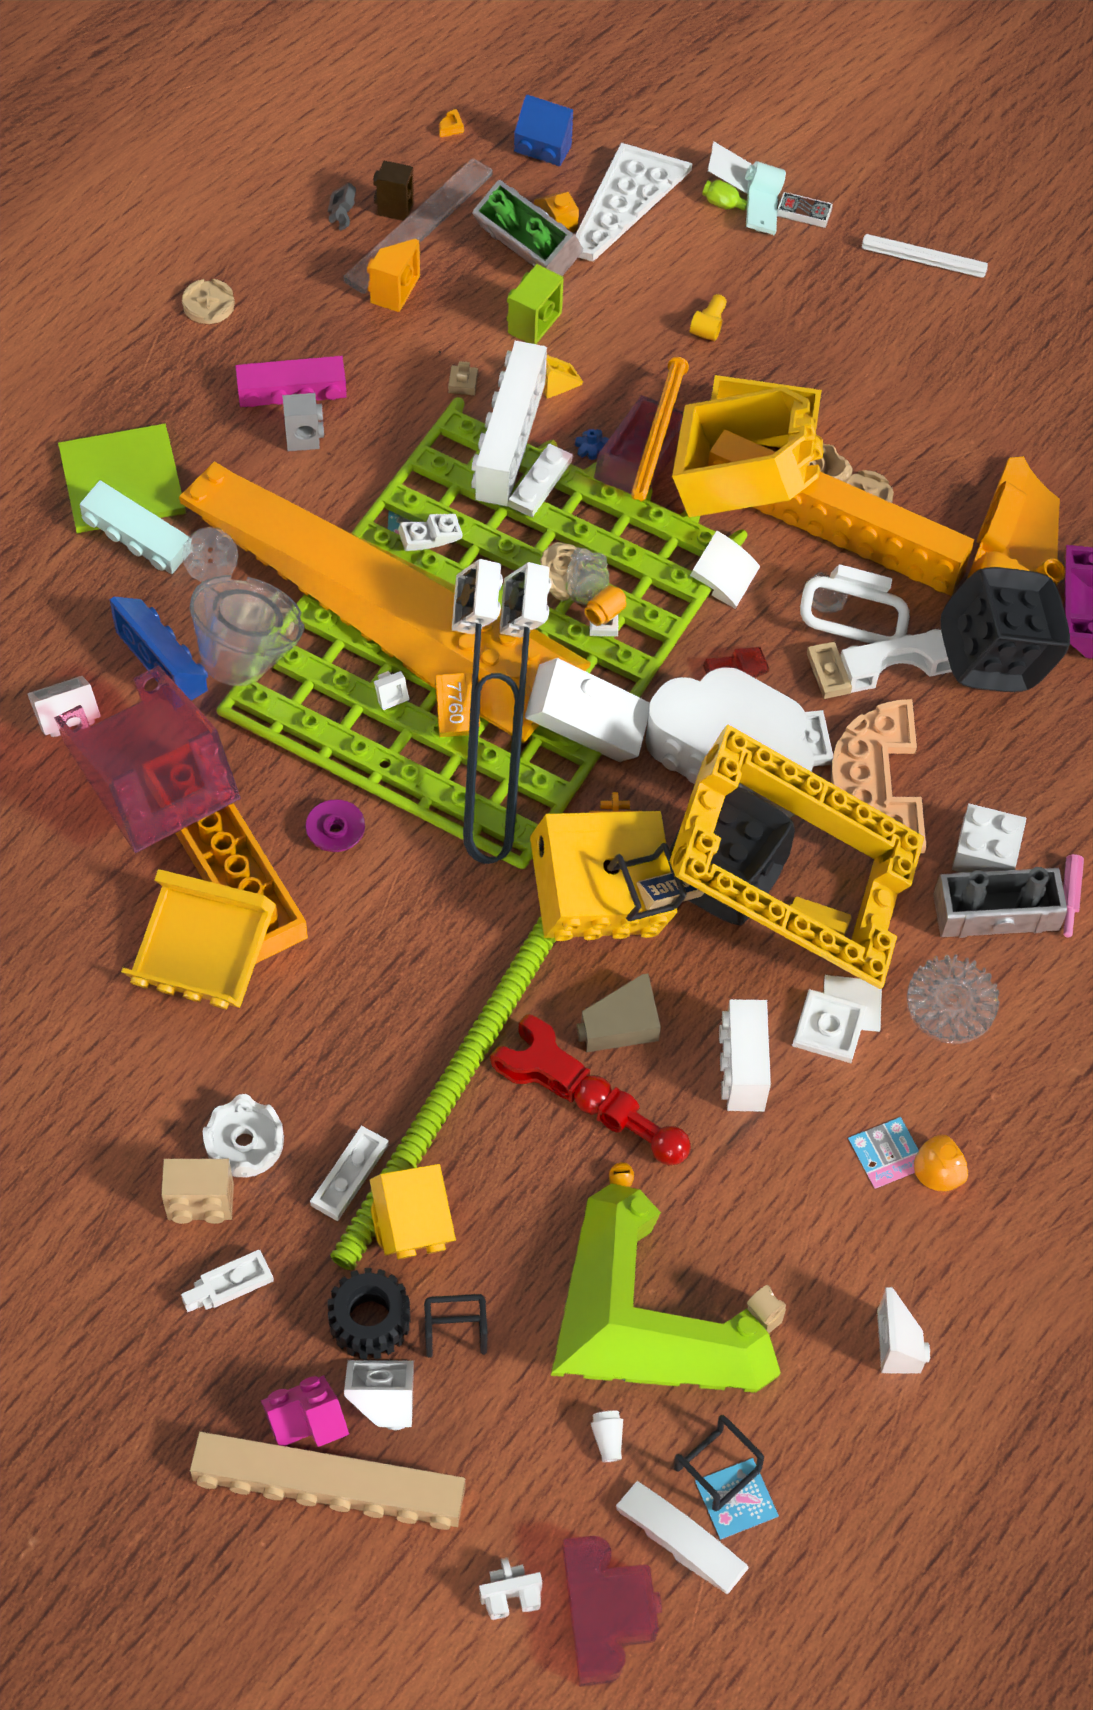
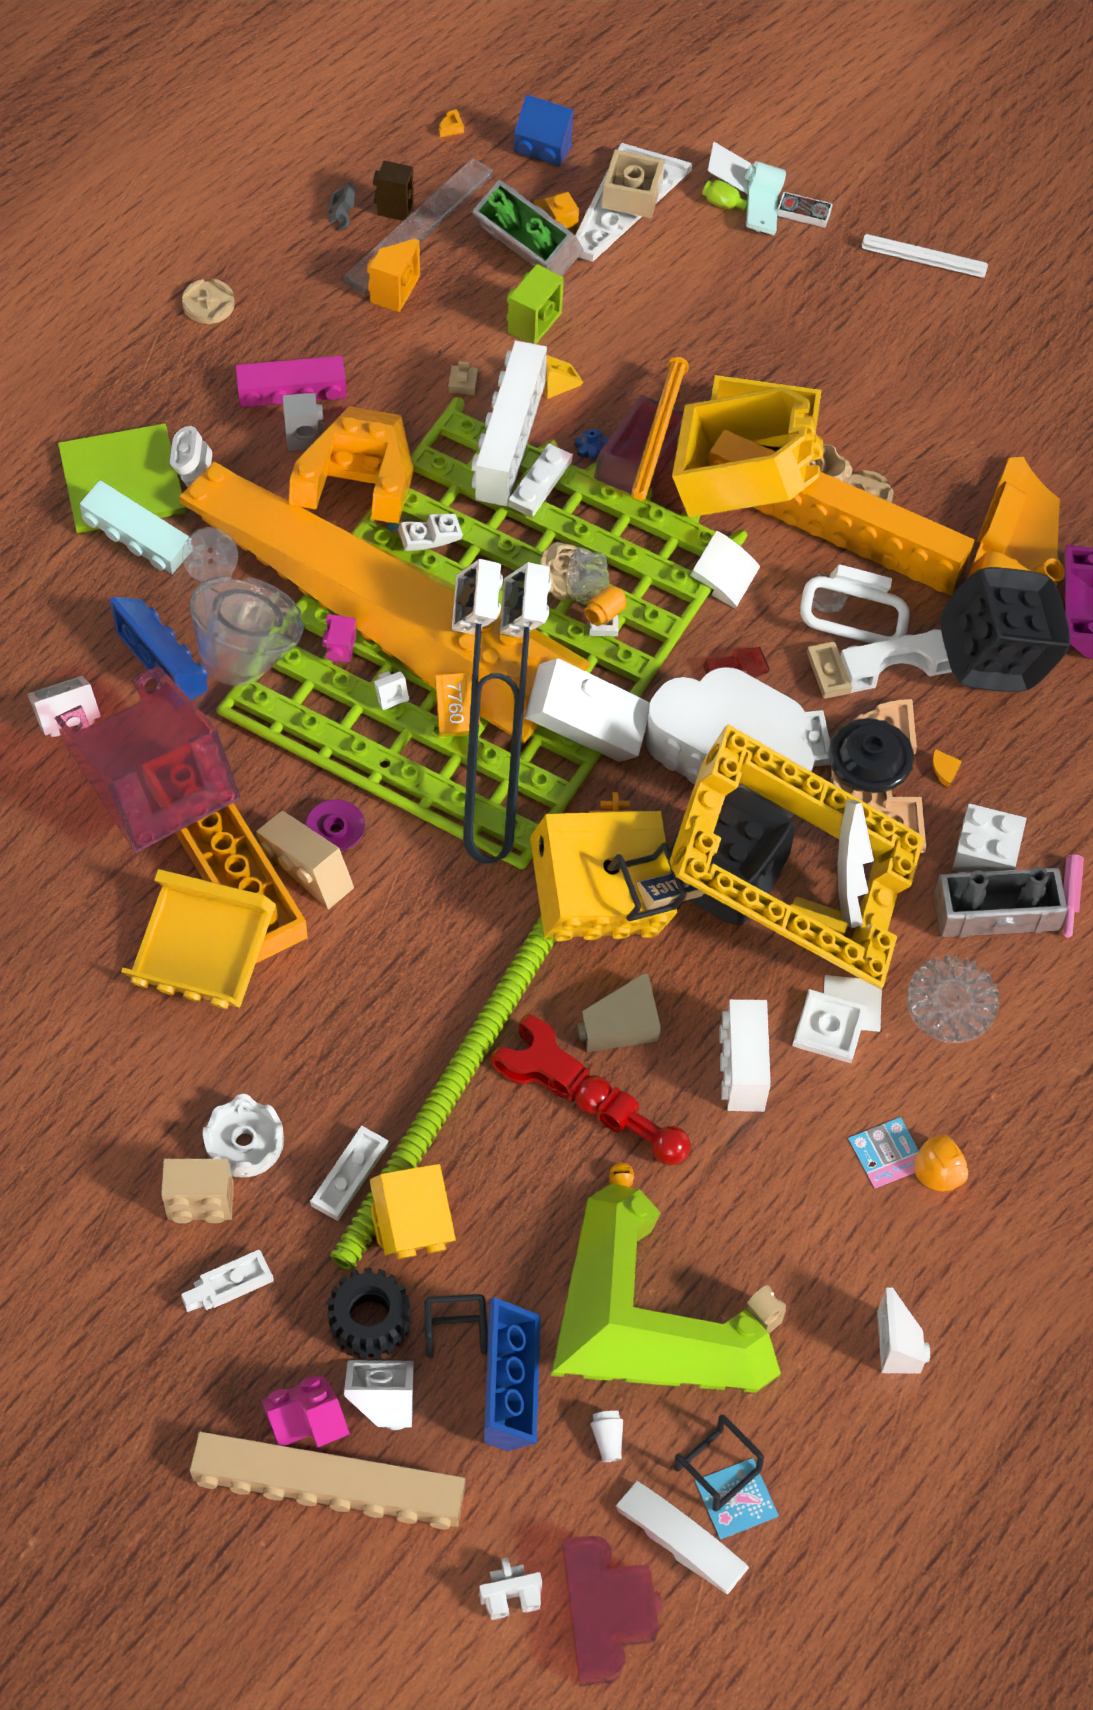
(189, 454): none -> white brick
(306, 858): none -> tan wedge
(339, 637): none -> dark pink brick
(362, 448): none -> light orange wedge
(512, 1376): none -> blue slope
(633, 183): none -> tan brick
(709, 321): yellow pin -> none
(852, 854): none -> white slope
(871, 755): none -> black piece
(945, 767): none -> light orange tile

